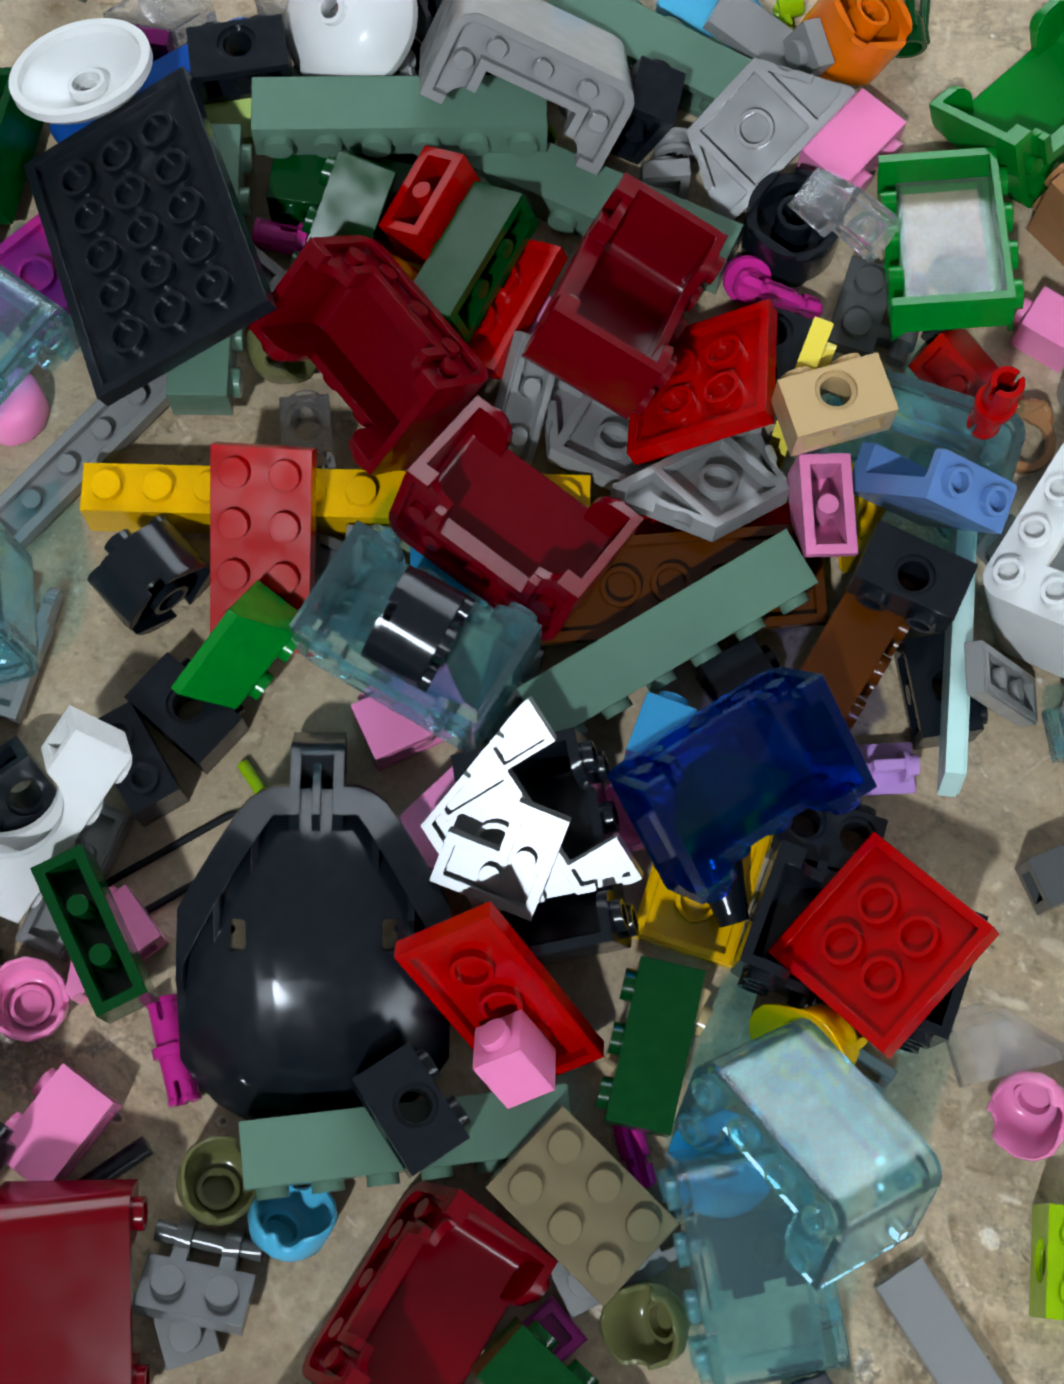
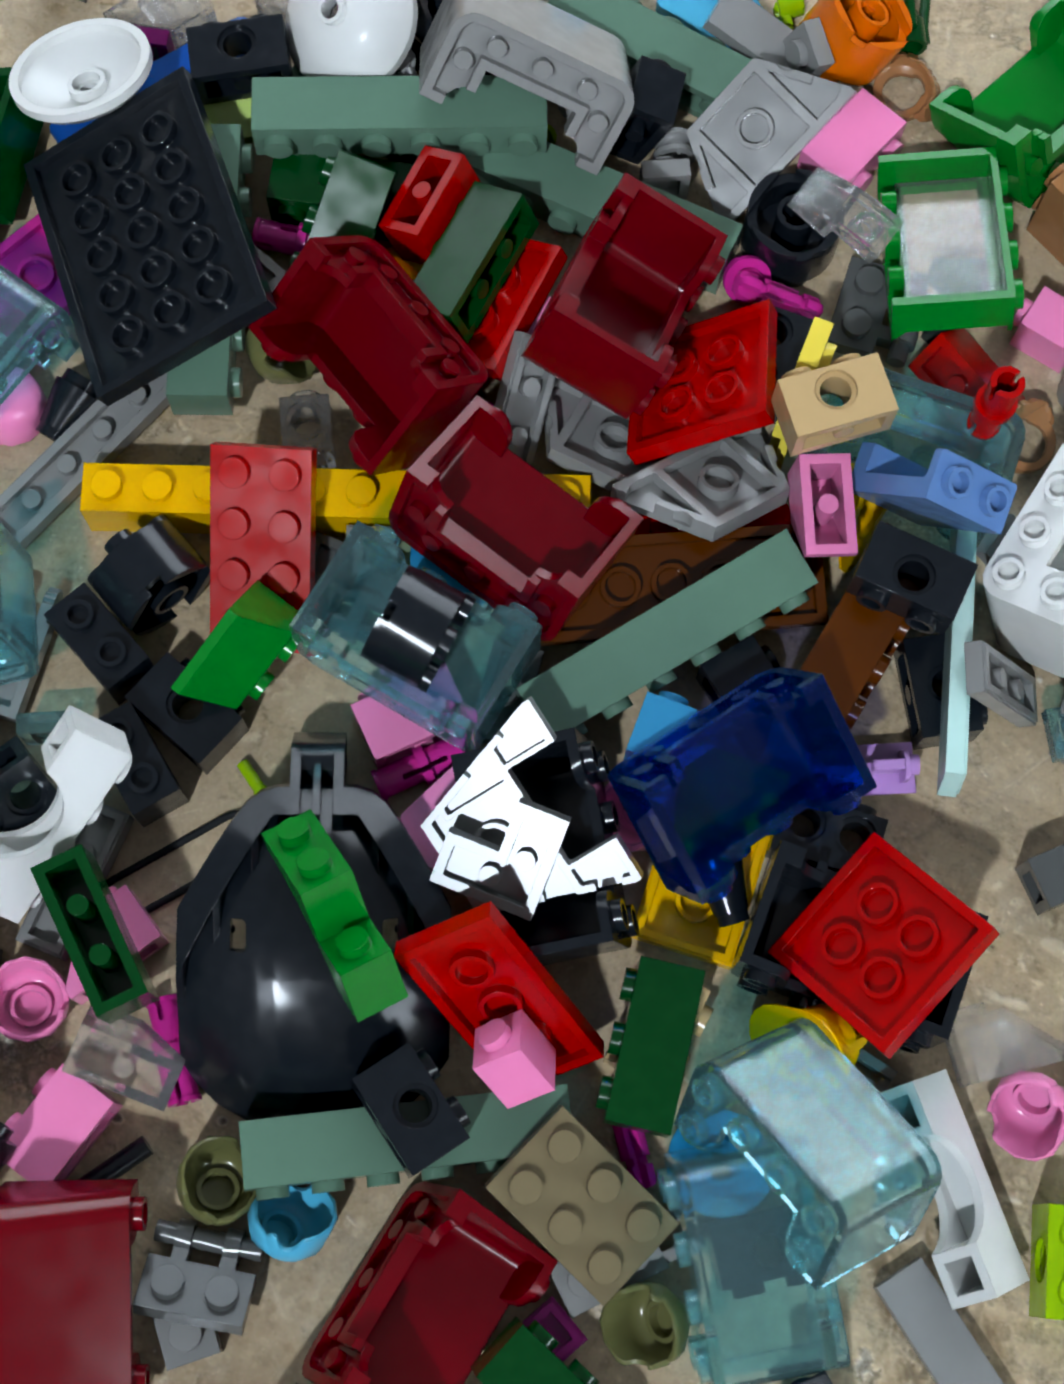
(36, 726): none -> clear light blue tile
(66, 403): none -> black cone
(99, 641): none -> black brick
(125, 1059): none -> clear slope
(336, 914): none -> green arch
(414, 768): none -> dark pink pin
(912, 67): none -> medium nougat piece
(974, 1244): none -> white arch

